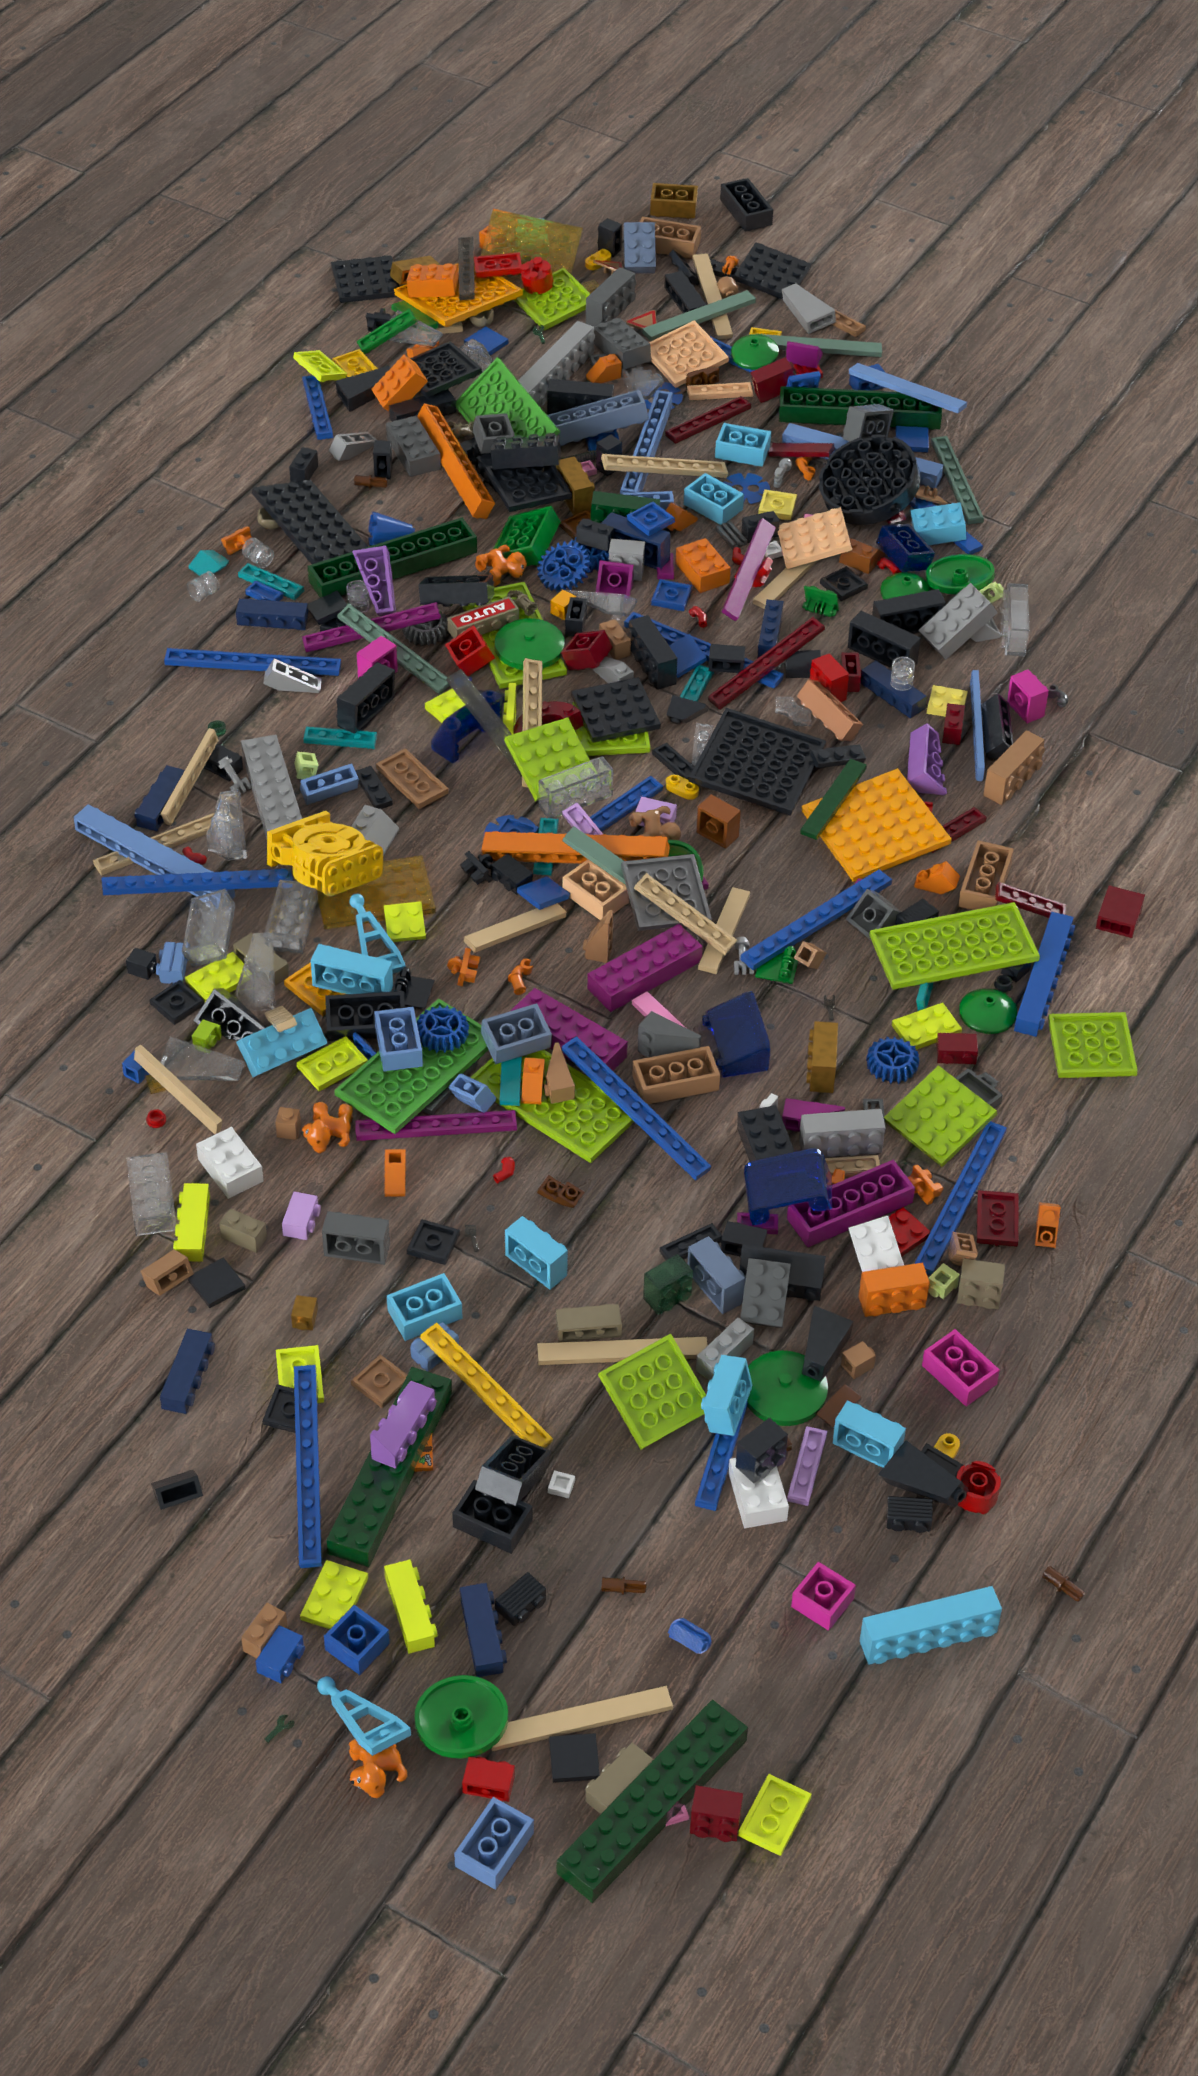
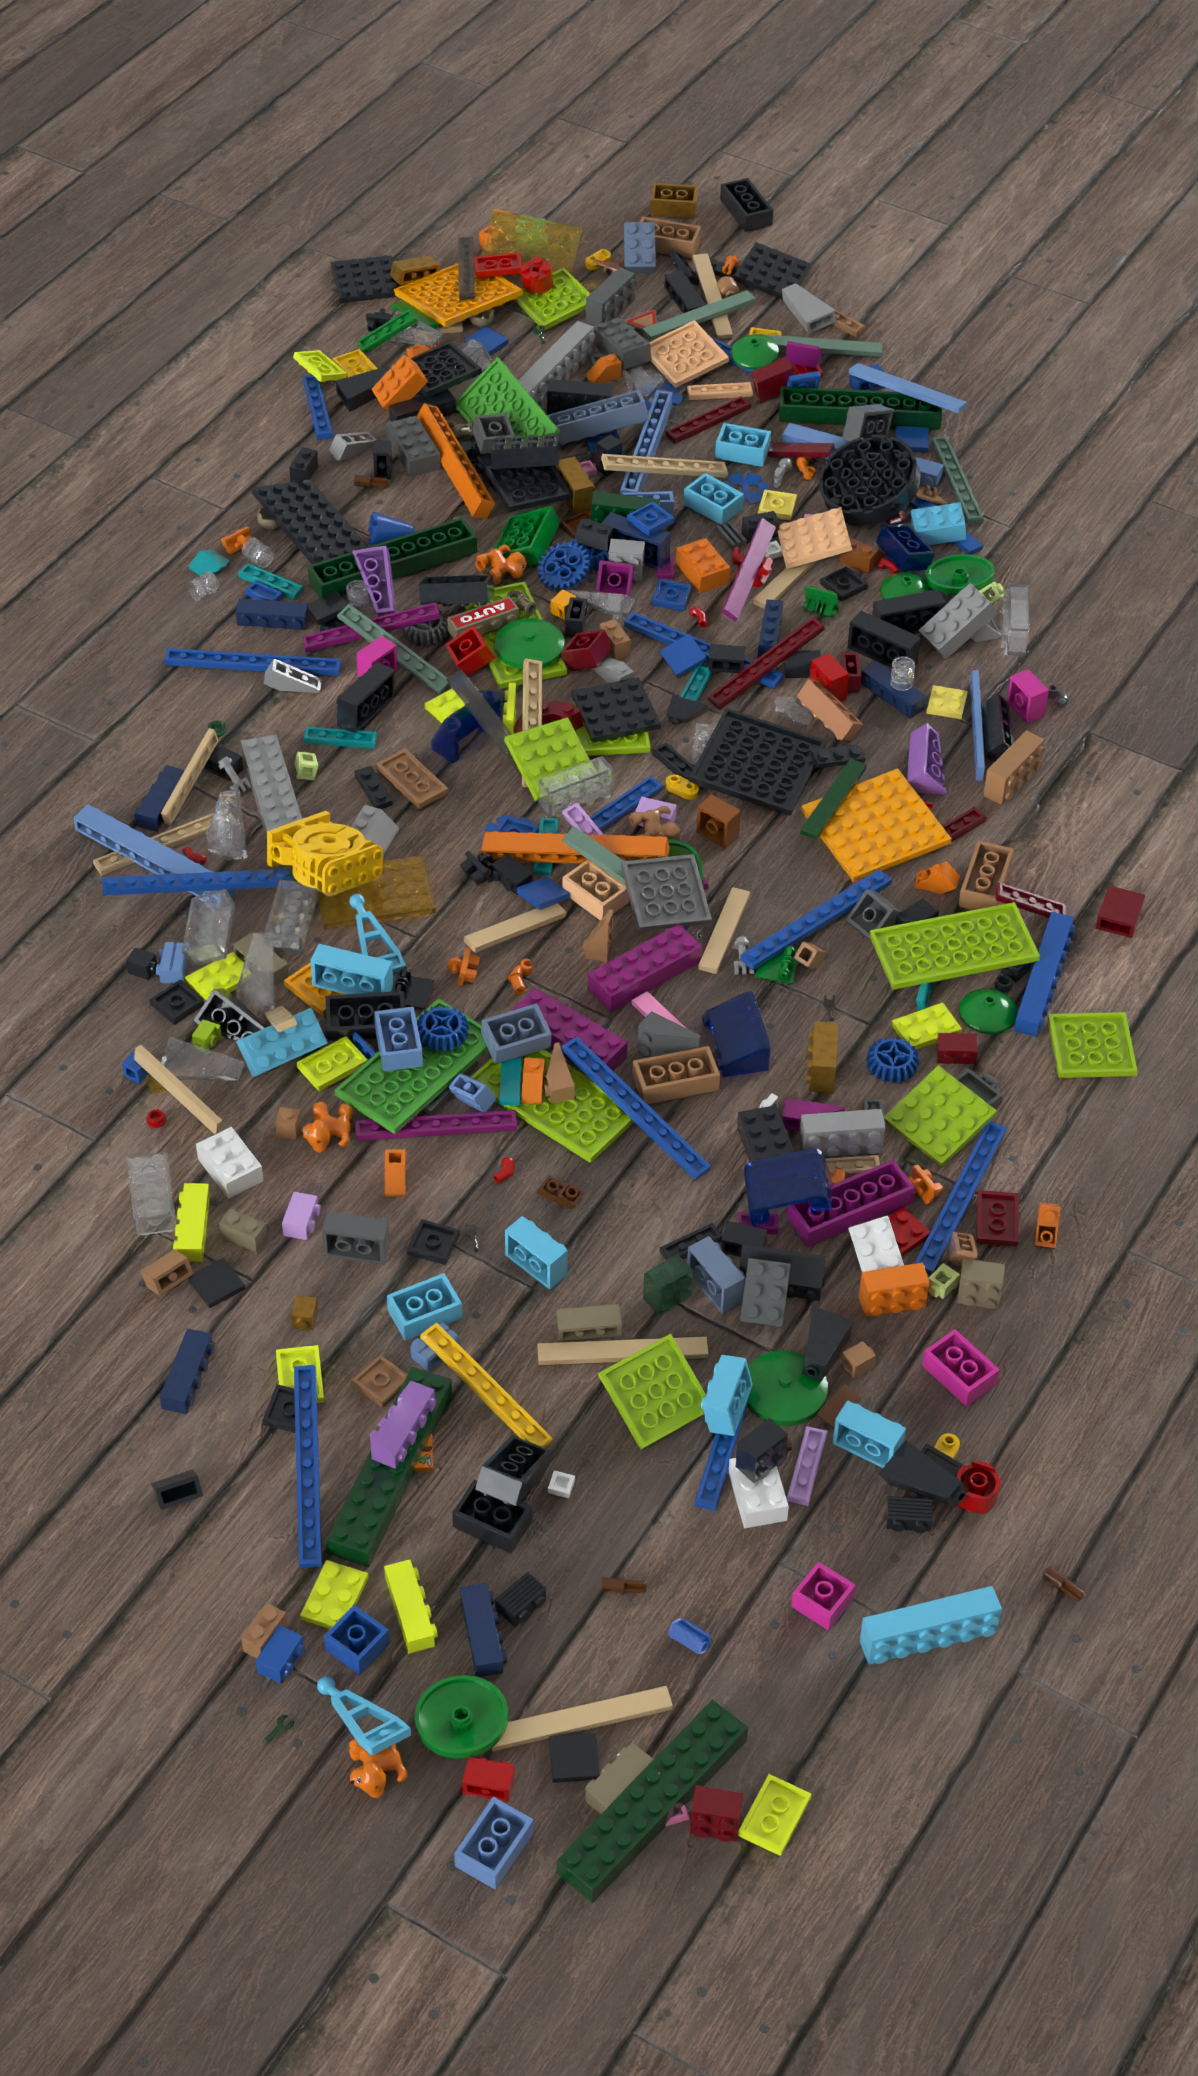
(329, 784): medium blue brick -> none
(404, 921): neon yellow plate -> none
(432, 280): orange brick -> none
(610, 236): black brick -> none
(652, 652): black brick -> none
(682, 517): orange slope -> none
(685, 914): tan tile -> none
(703, 376): reddish brown slope -> none
(730, 1342): light grey brick -> none
(953, 724): dark red brick -> none

